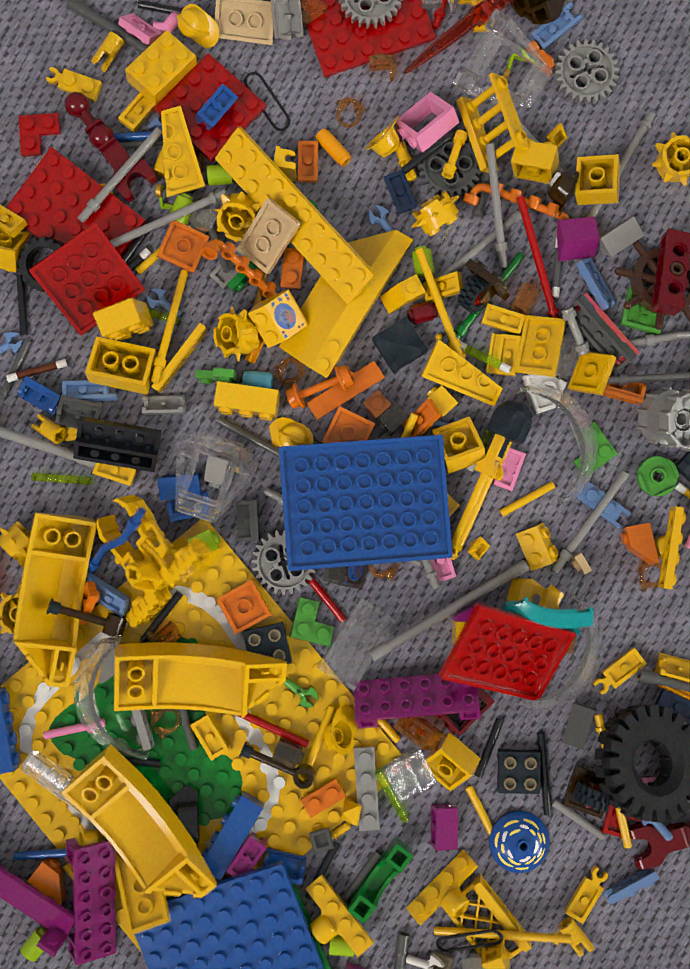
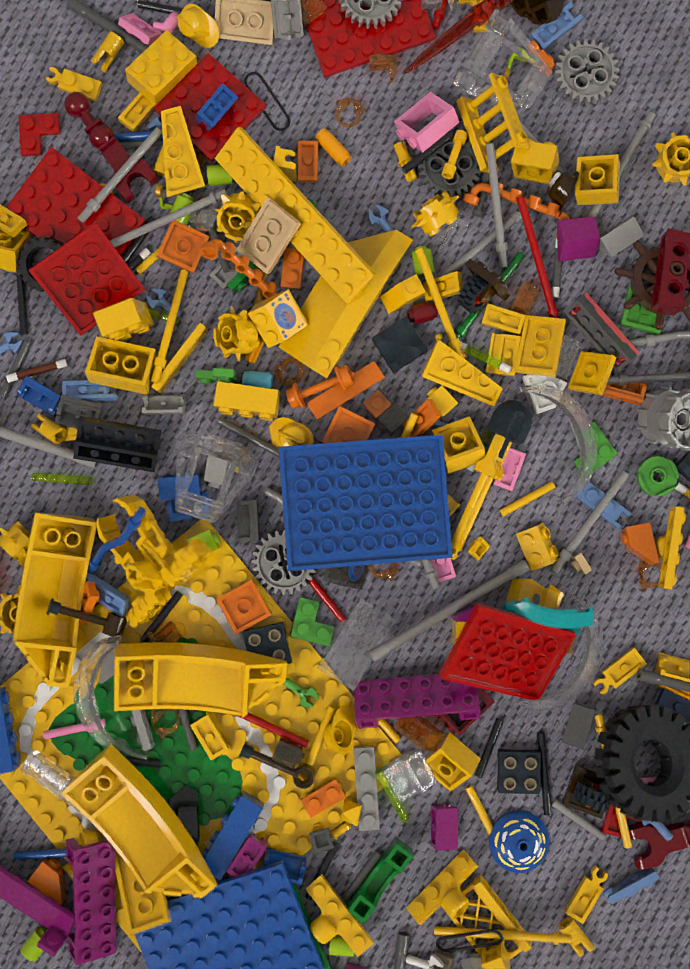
(115, 473): yellow plate -> none
(386, 141): yellow piece -> none
(400, 192): dark blue plate -> none
(557, 135): yellow slope -> none
(569, 315): light grey bar -> none
(596, 283): medium blue hinge -> none

